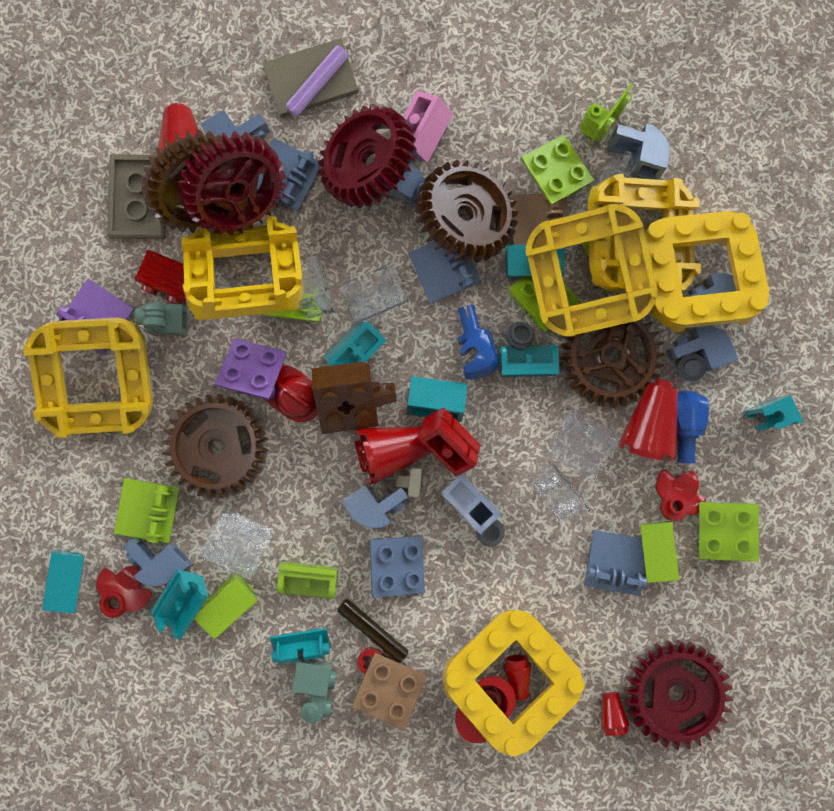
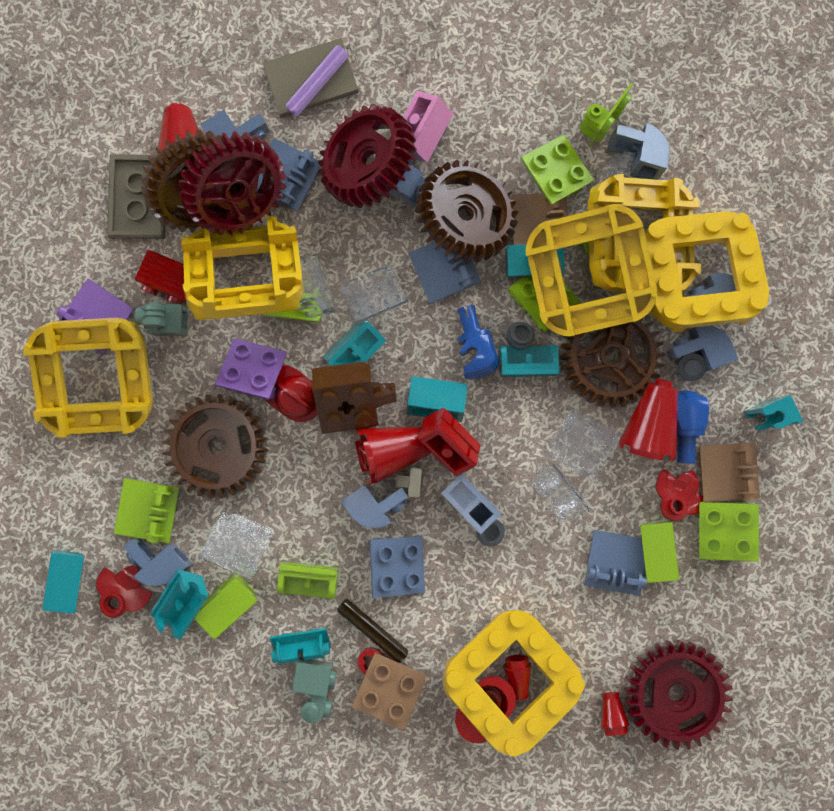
(729, 472): none -> medium nougat hinge

